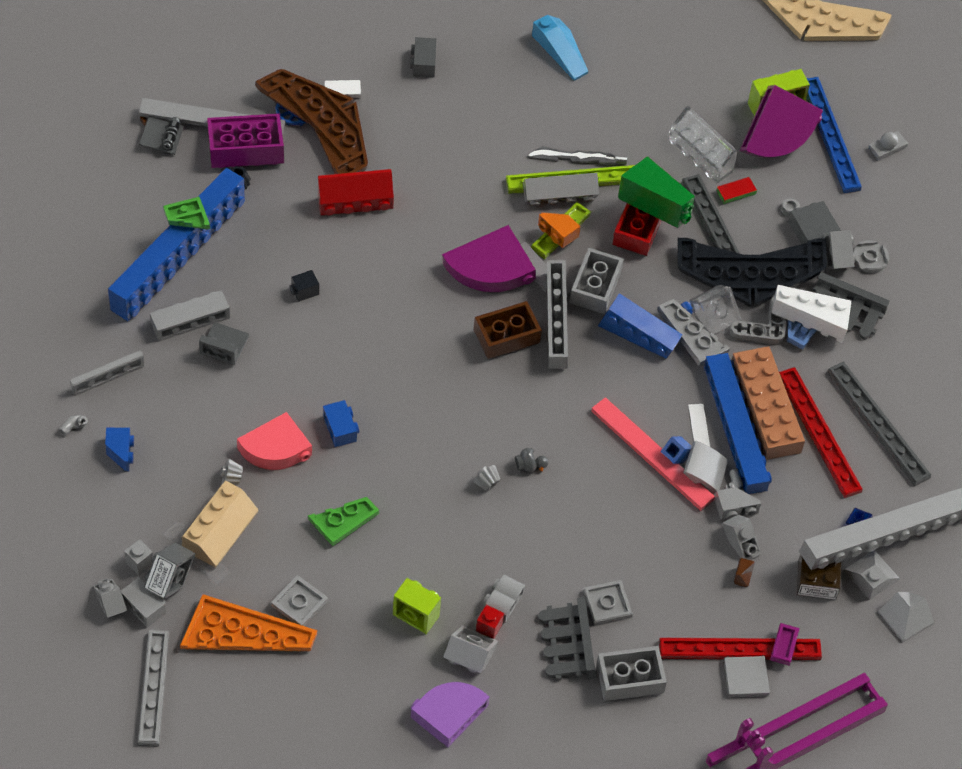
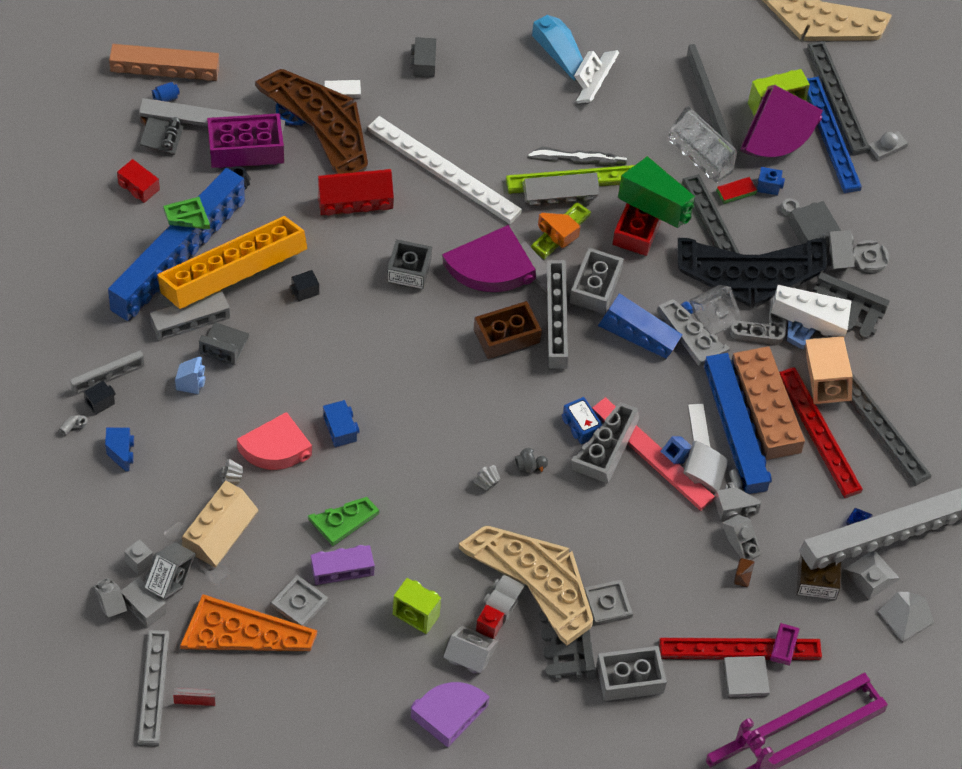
(99, 397): none -> black brick
(138, 181): none -> red brick
(164, 62): none -> nougat brick
(166, 92): none -> blue brick
(190, 376): none -> light blue slope
(194, 696): none -> tile
(232, 262): none -> light orange brick
(342, 564): none -> medium lavender brick
(409, 264): none -> dark grey brick
(444, 170): none -> white plate
(544, 568): none -> tan wing
(581, 419): none -> brick
(592, 73): none -> white bracket
(605, 448): none -> light grey wedge
(707, 93): none -> dark grey tile
(770, 181): none -> blue brick
(829, 370): none -> light nougat slope
(838, 98): none -> dark grey tile

